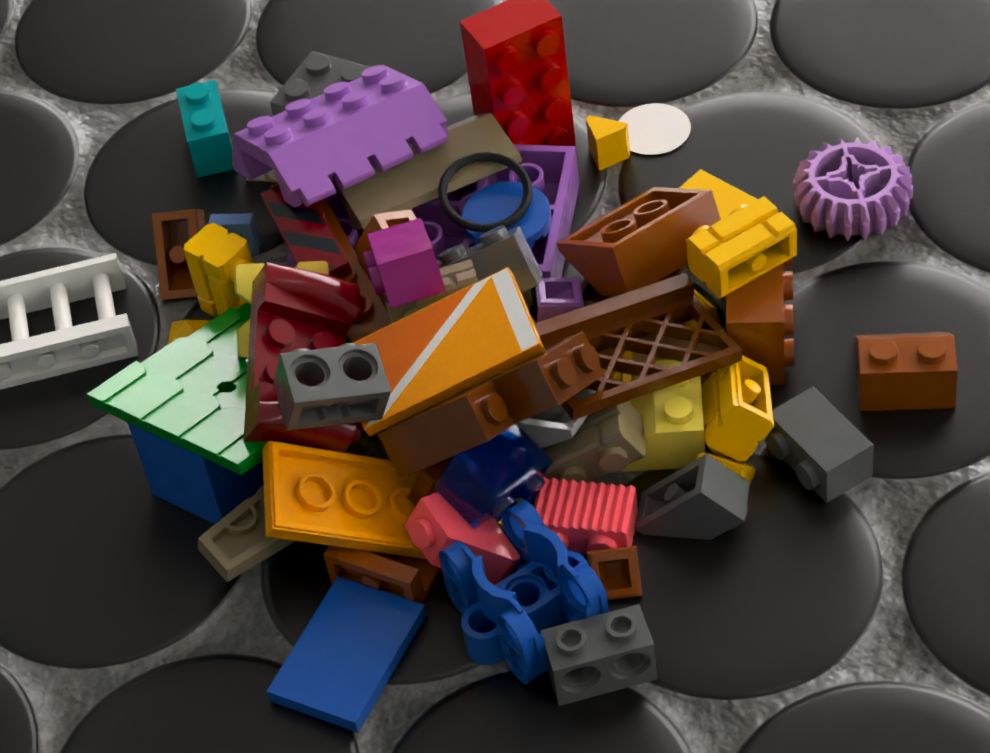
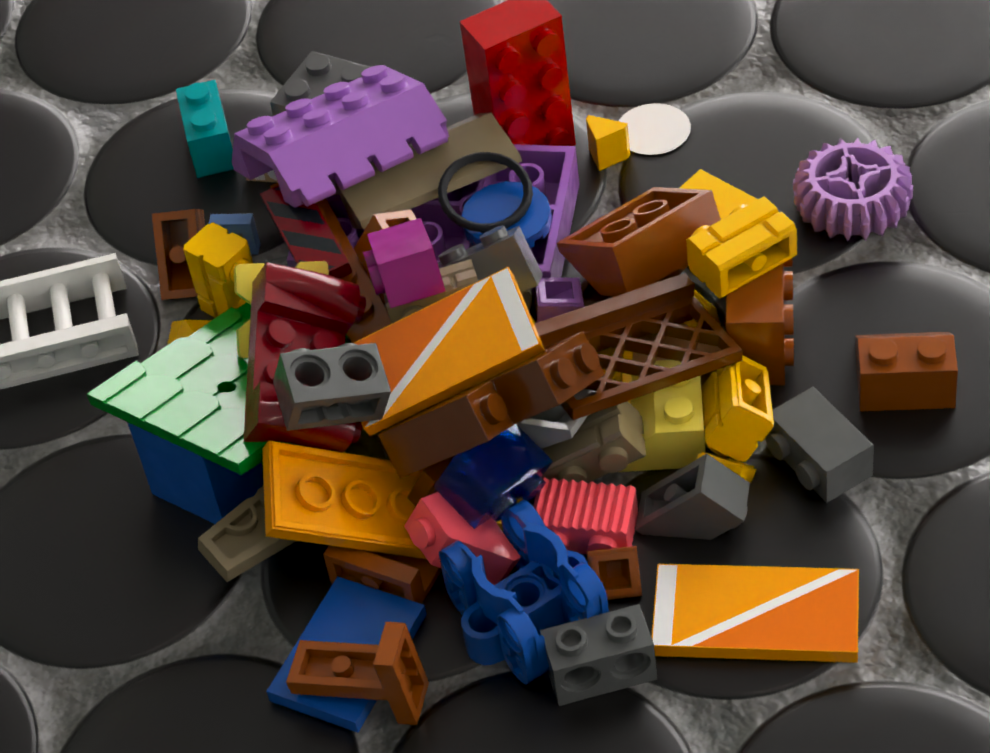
(364, 671): none -> dark orange bracket
(756, 612): none -> tile

